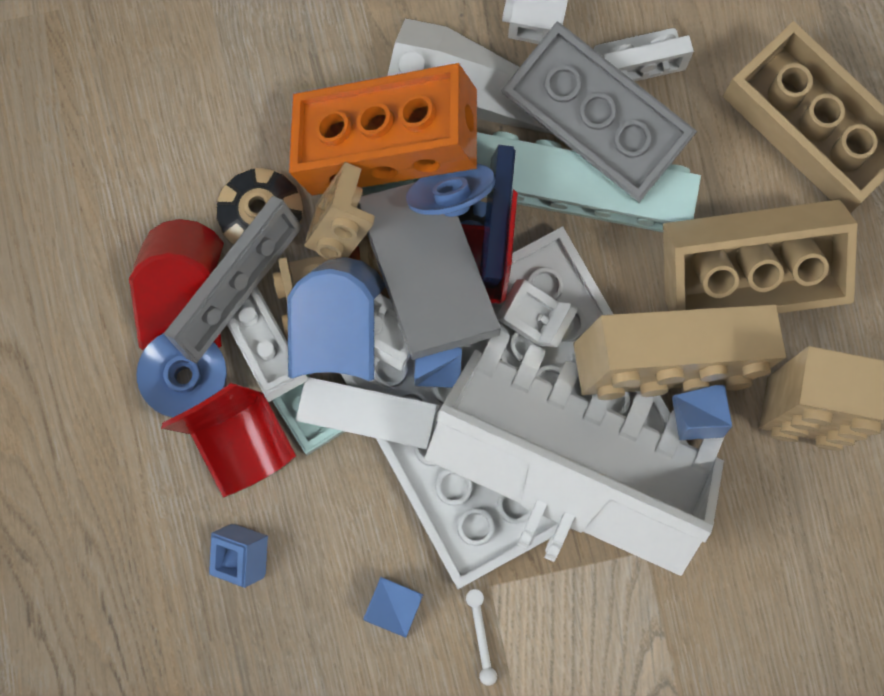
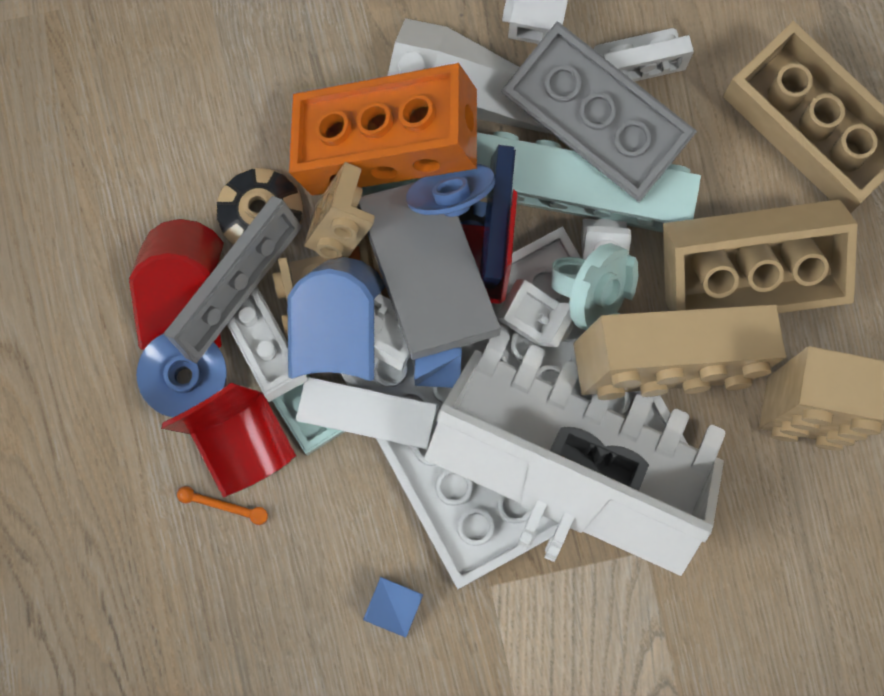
(238, 555): medium blue slope -> none
(257, 515): none -> orange hinge
(475, 599): white hinge -> none
(596, 283): none -> light aqua tile
(601, 232): none -> white bracket
(612, 461): none -> dark grey brick
(702, 413): medium blue slope -> none

